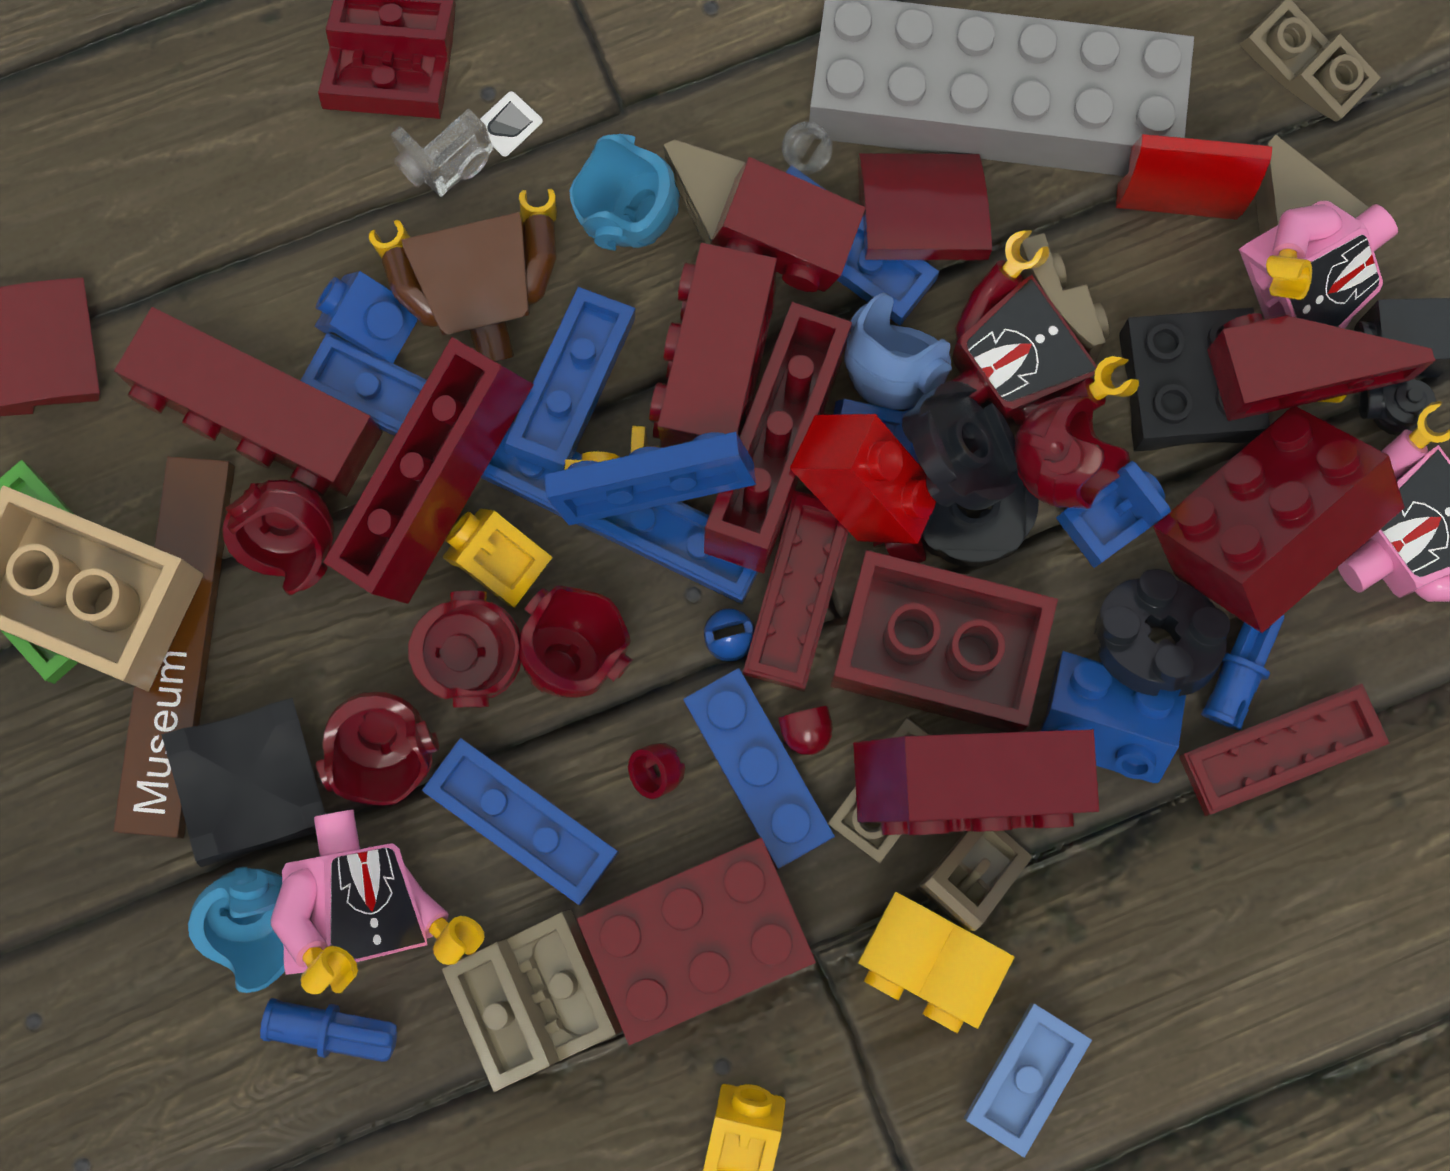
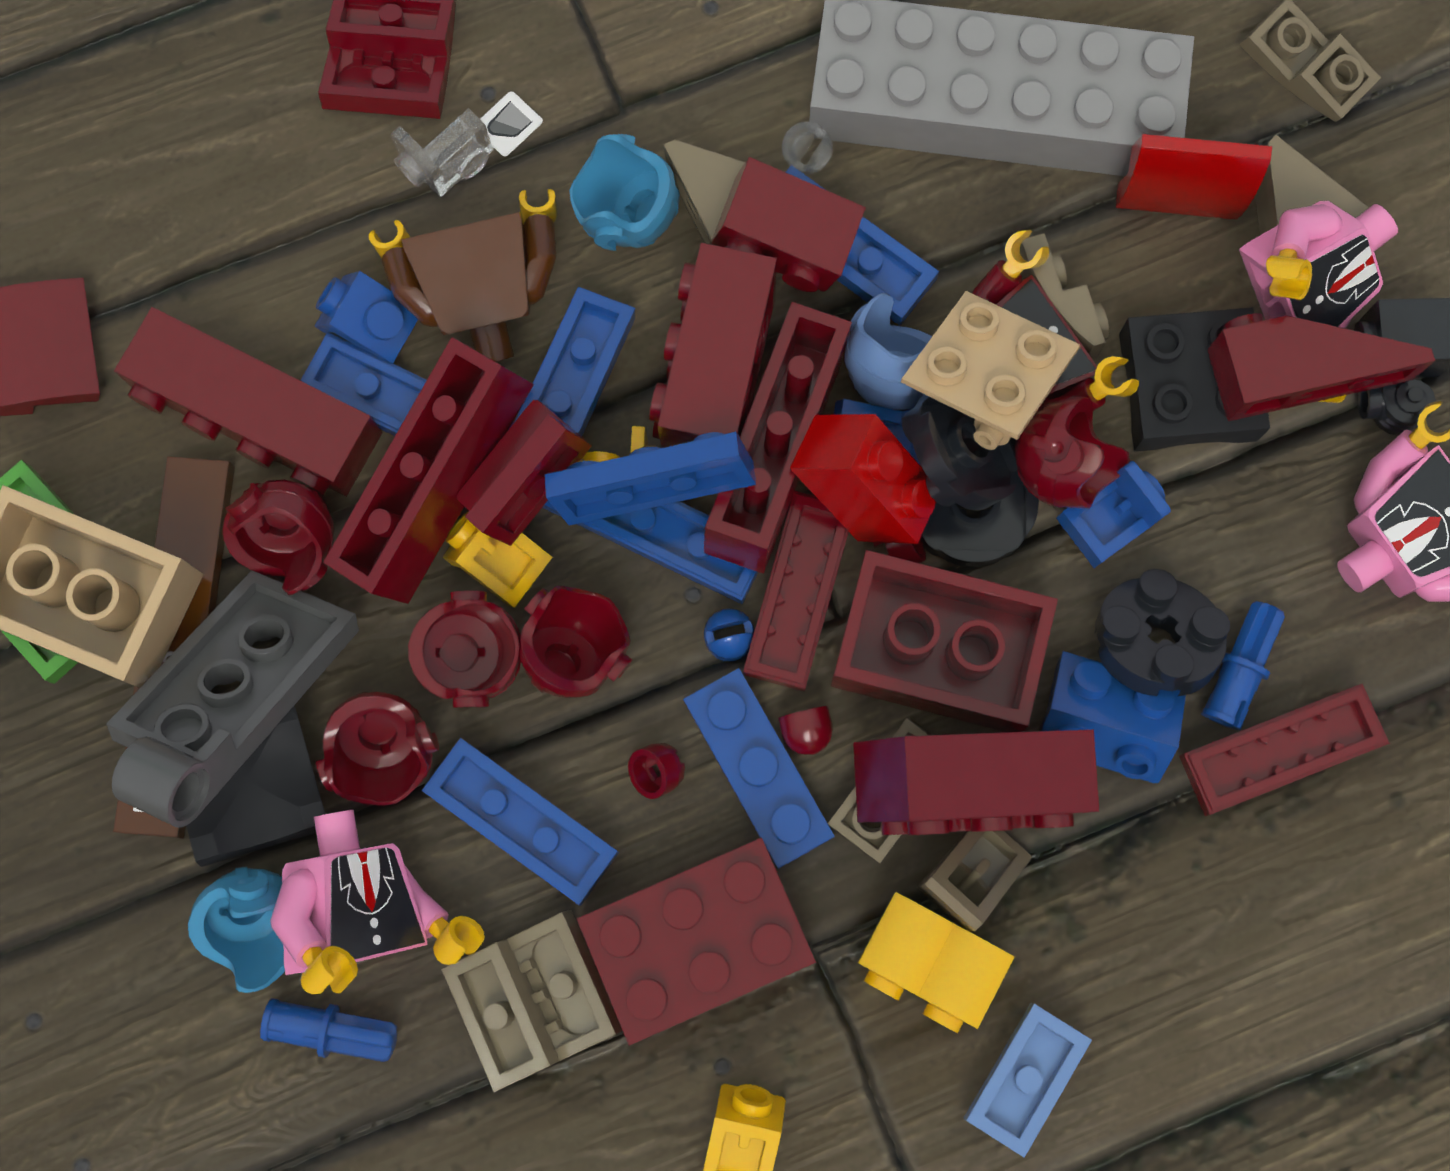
(193, 741): none -> dark grey hinge
(511, 480): none -> dark red panel
(924, 206): dark red slope -> none
(990, 367): none -> tan hinge
(1280, 517): dark red brick -> none

